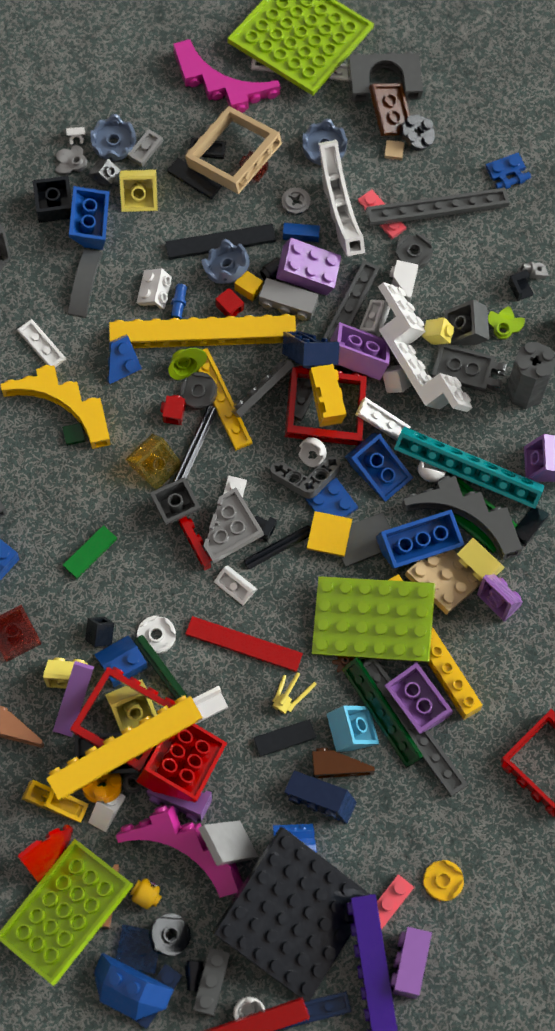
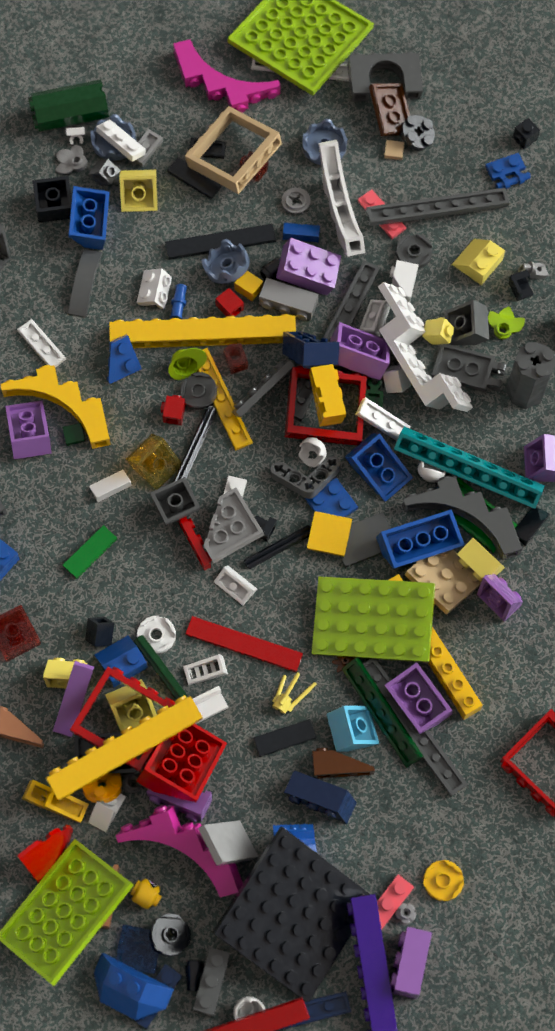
(28, 429): none -> medium lavender slope
(68, 105): none -> dark green brick
(110, 485): none -> white slope
(121, 140): none -> white plate
(217, 658): none -> white slope
(235, 365): none -> clear red brick
(373, 393): none -> dark green plate
(406, 918): none -> light grey plate
(479, 259): none -> light yellow slope
(526, 133): none -> black brick

